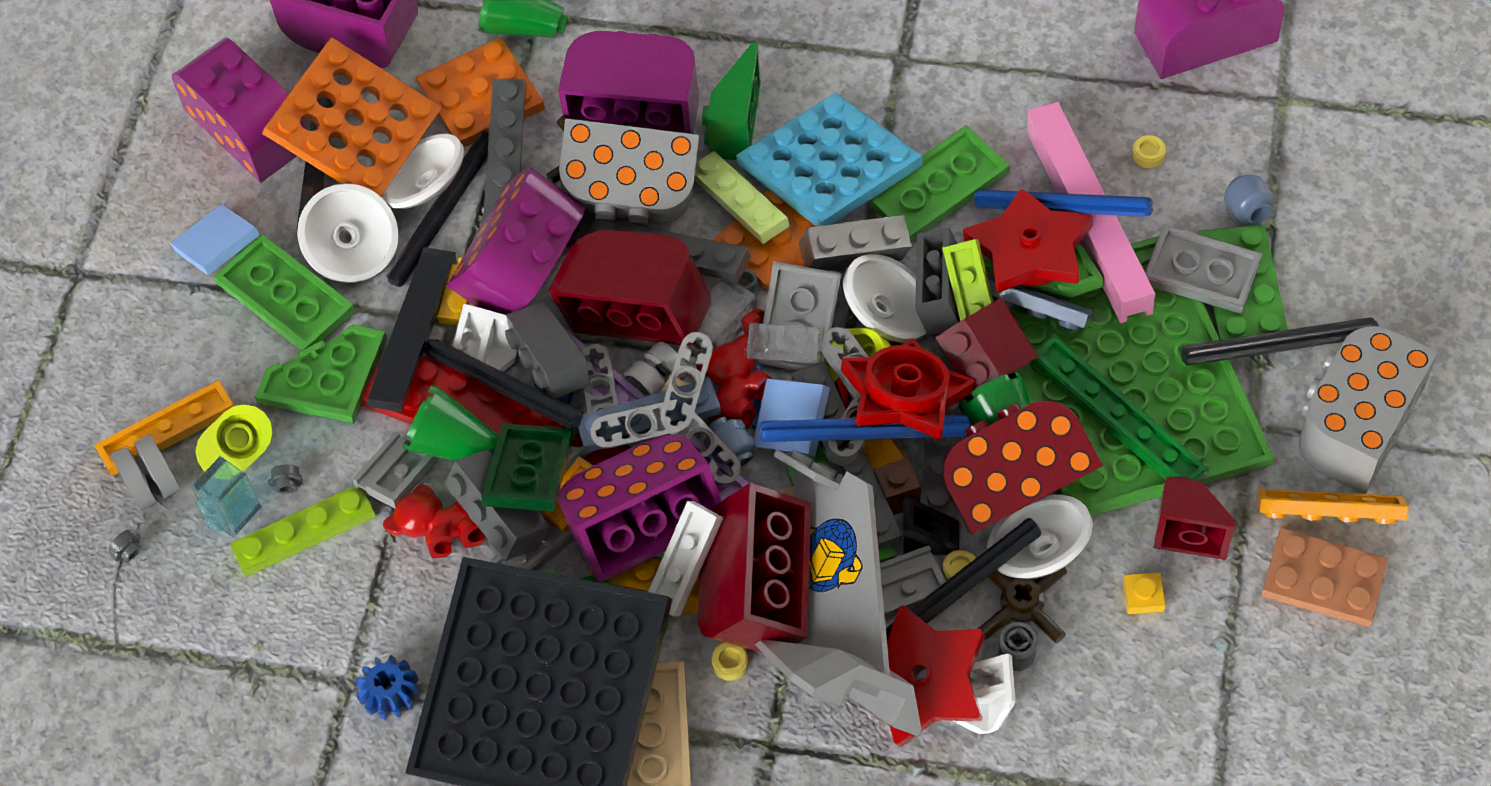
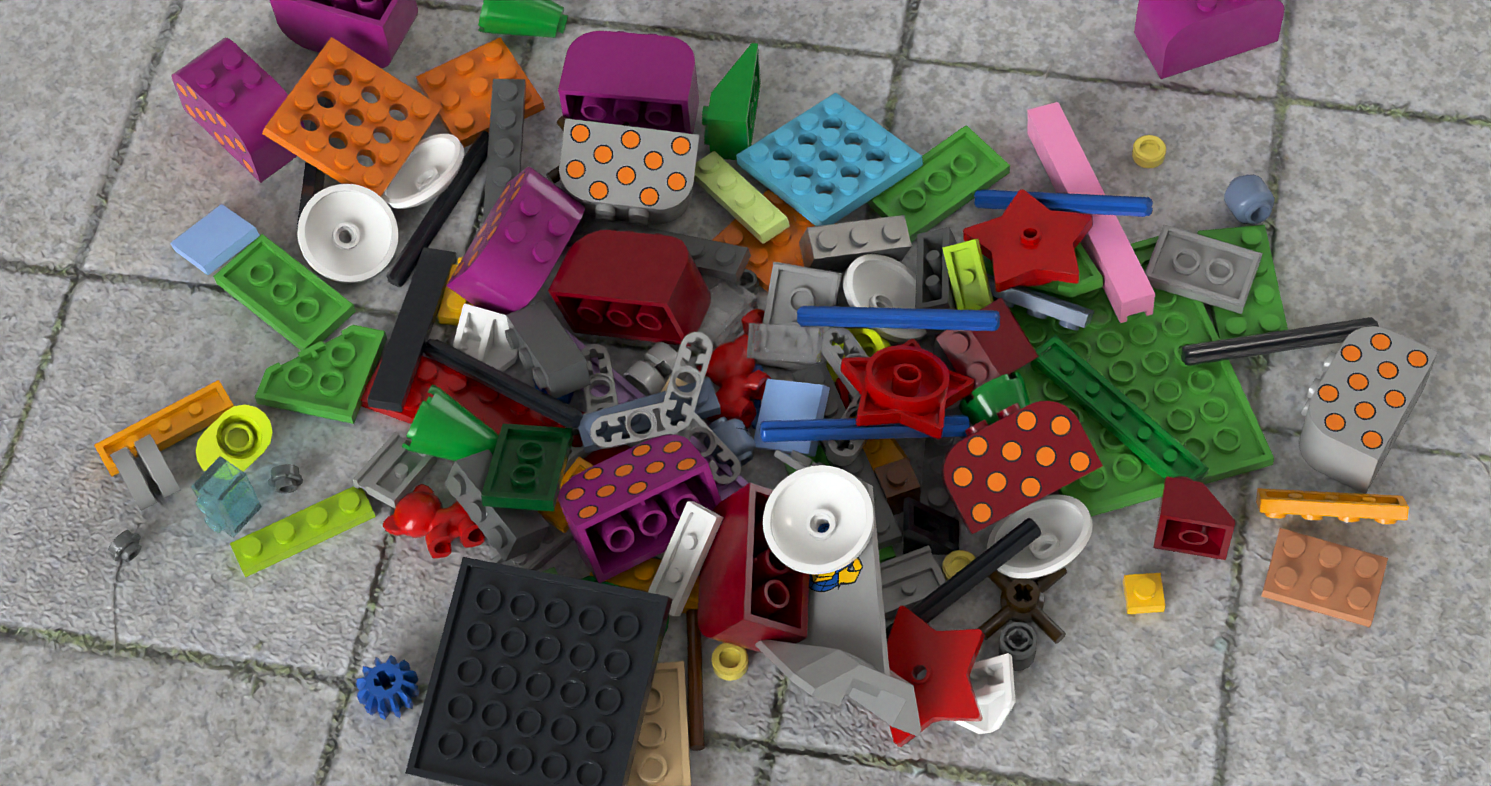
(695, 681): none -> reddish brown bar
(806, 502): none -> white dish
(899, 318): none -> blue axle

